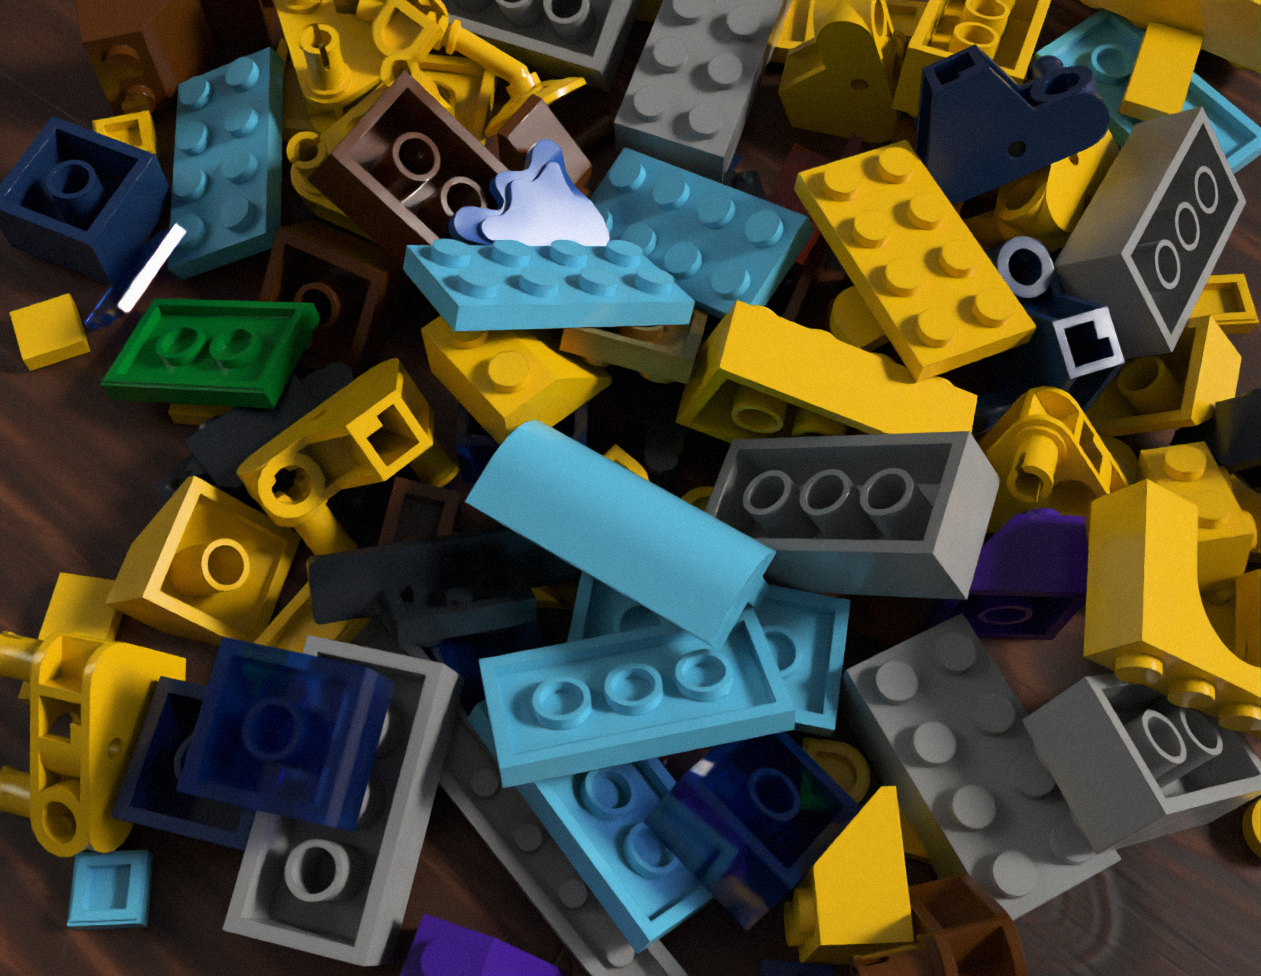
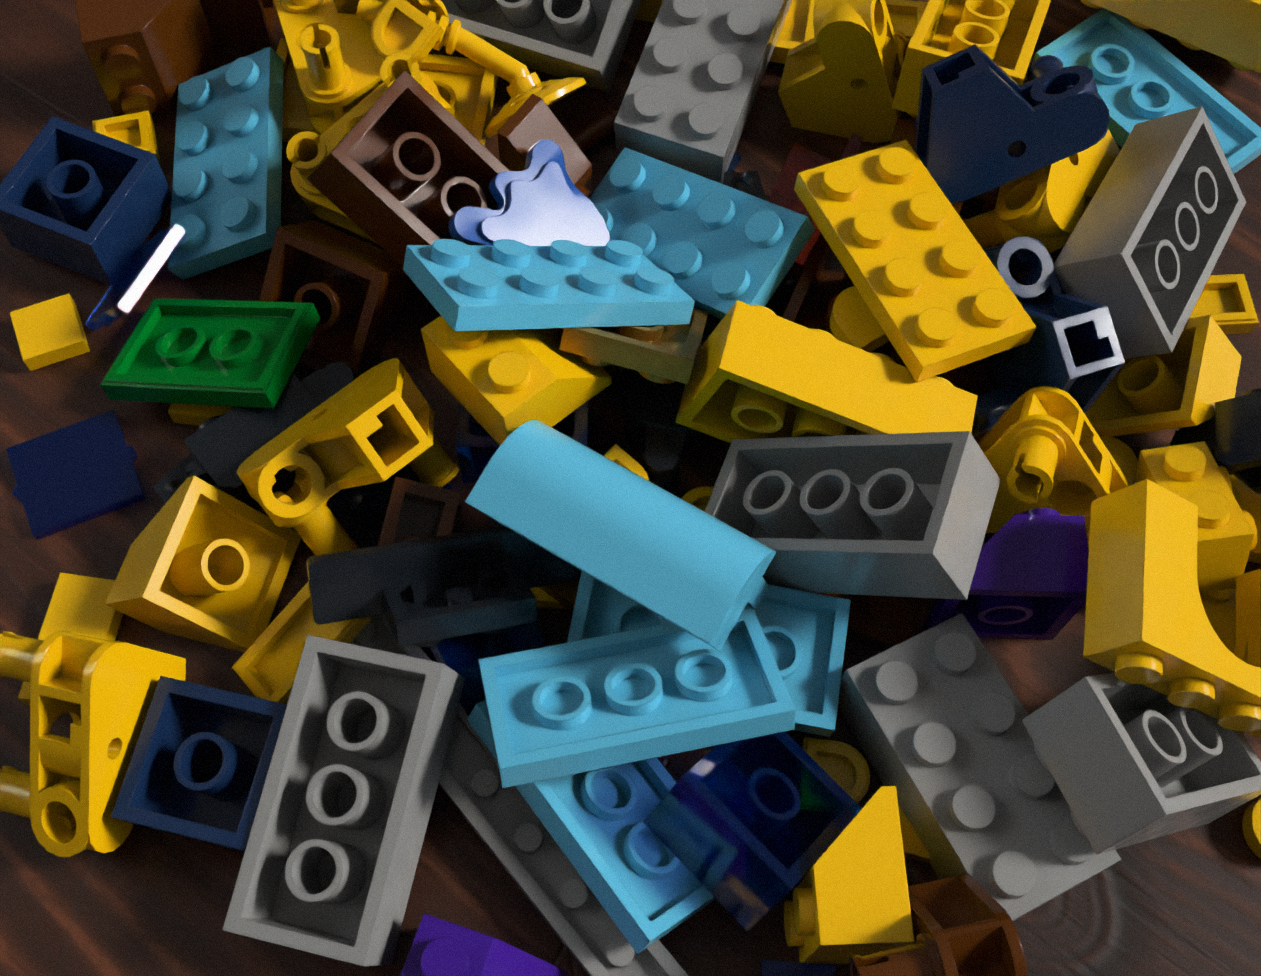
(75, 474): none -> clear blue piece
(111, 890): medium azure tile -> none
(287, 734): clear blue brick -> none
(1160, 72): yellow tile -> none

